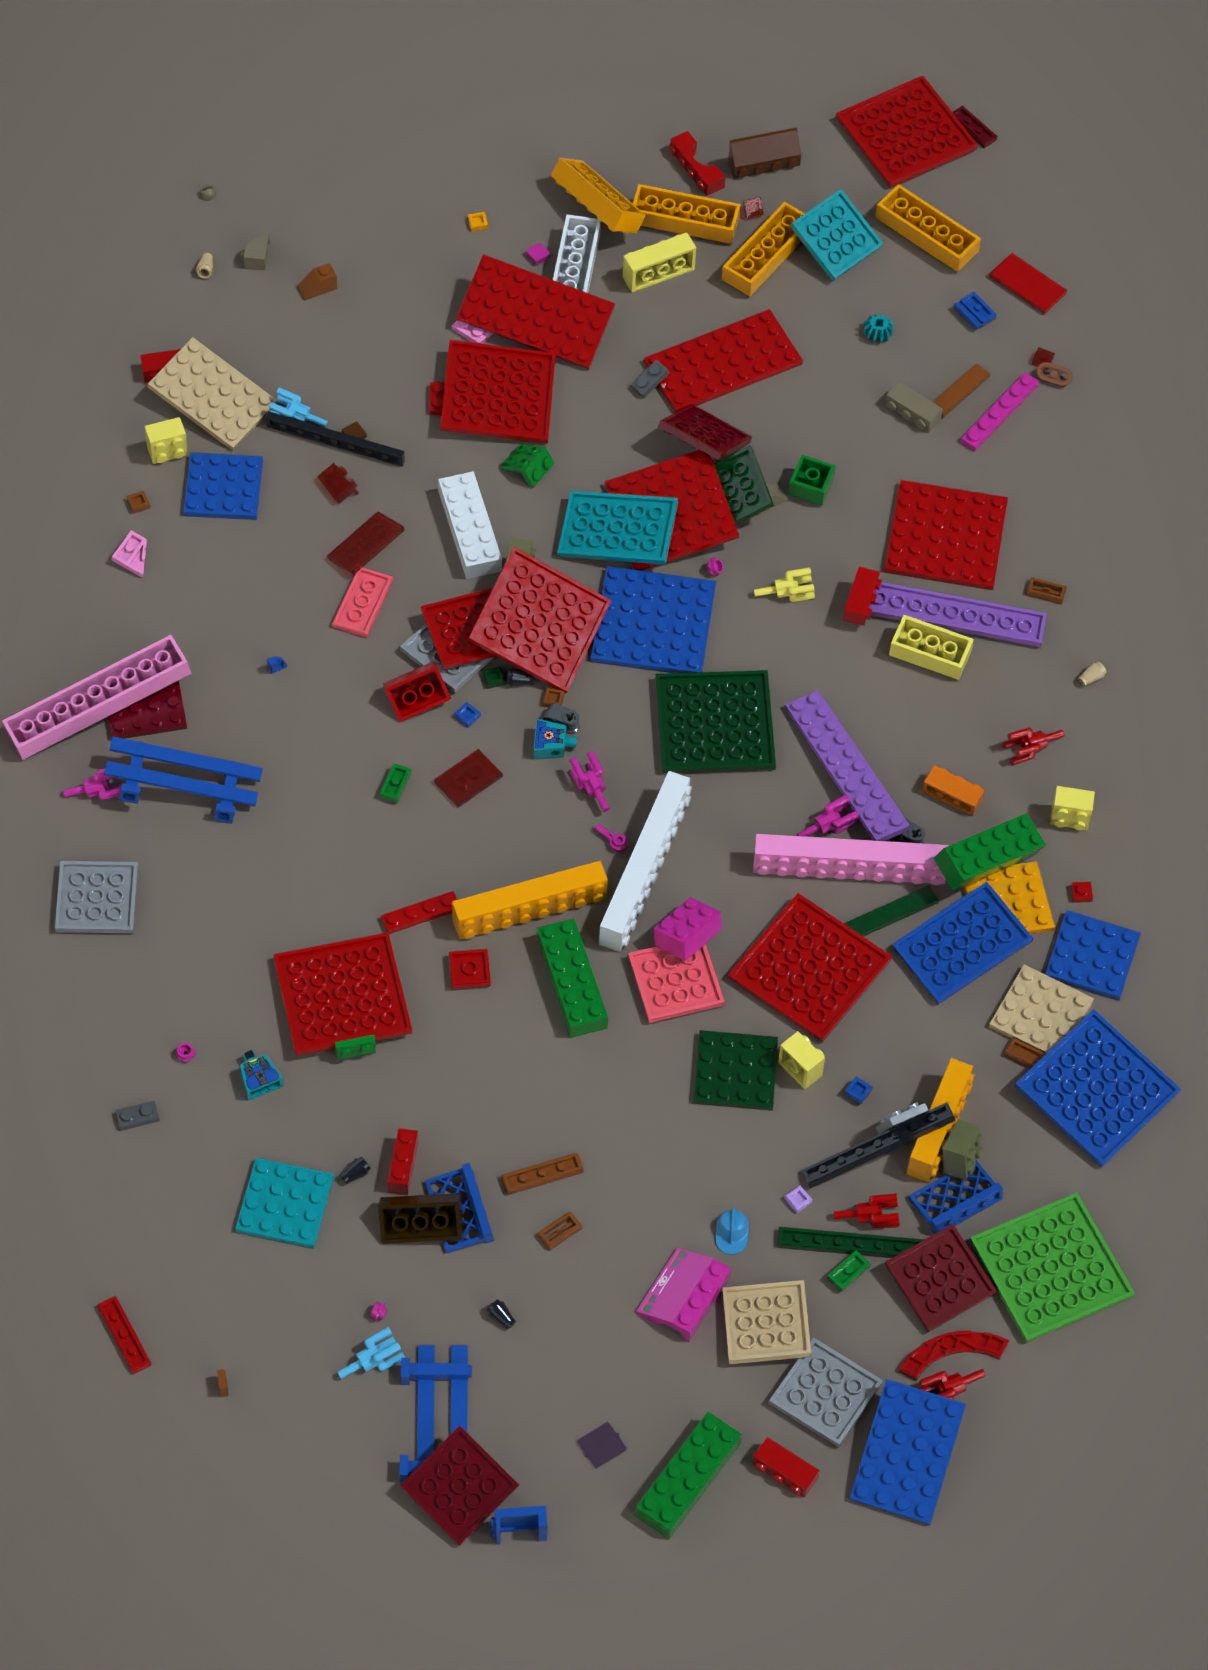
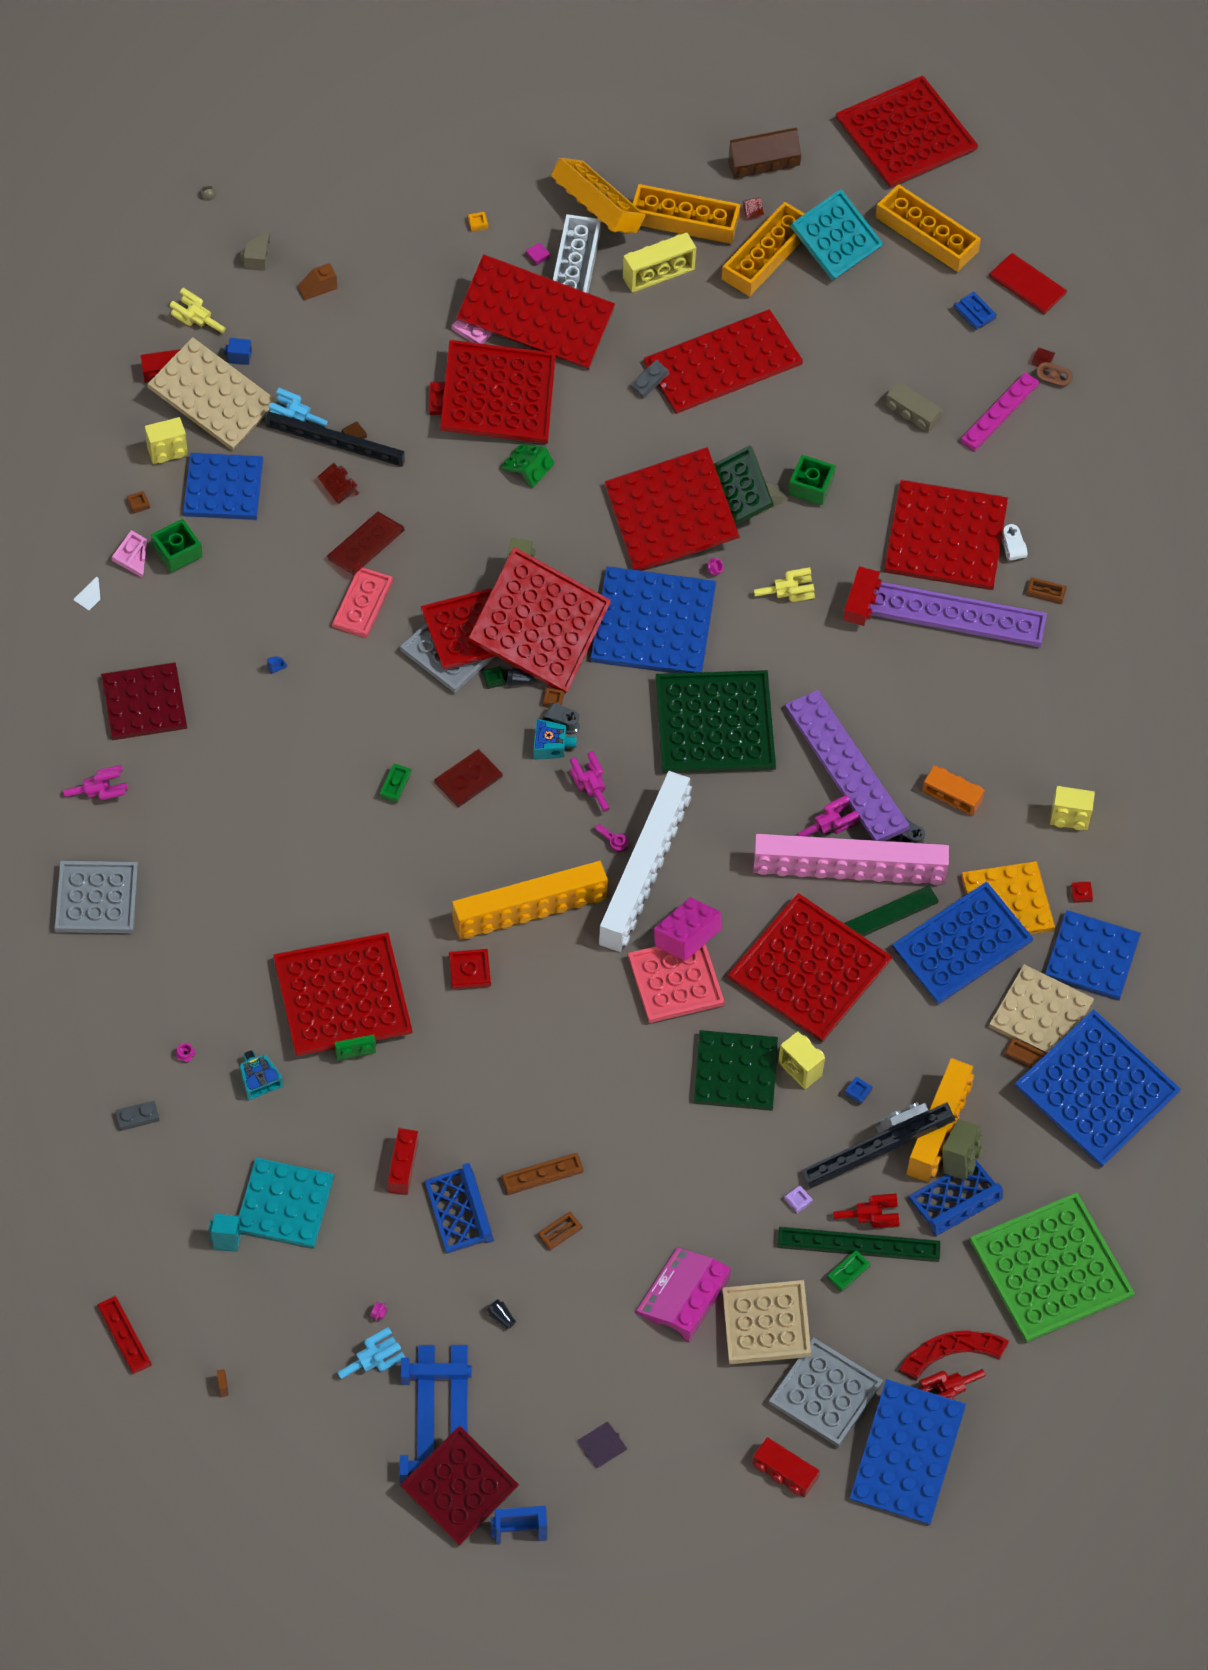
(89, 595): none -> white sticker
(96, 697): bright pink brick -> none
(176, 545): none -> green brick
(194, 313): none -> light yellow plant
(205, 266): tan cone -> none
(225, 1232): none -> teal brick
(226, 793): blue fence -> none
(239, 351): none -> blue brick
(355, 1170): black cone -> none
(417, 691): red slope -> none
(418, 913): red plate -> none
(421, 1218): dark brown slope -> none
(467, 714): blue tile -> none
(470, 525): white brick -> none
(572, 978): green brick -> none
(618, 527): teal plate -> none
(688, 1475): green brick -> none
(704, 432): dark red plate -> none
(708, 178): red arch -> none
(732, 1232): dark azure piece -> none
(878, 328): teal gear -> none
(931, 647): light yellow brick -> none
(940, 1278): dark red plate -> none
(961, 389): dark orange tile -> none
(975, 127): dark red tile -> none
(989, 851): green brick -> none
(1013, 543): none -> white piece
(1030, 743): red plant -> none
(1092, 673): tan cone -> none

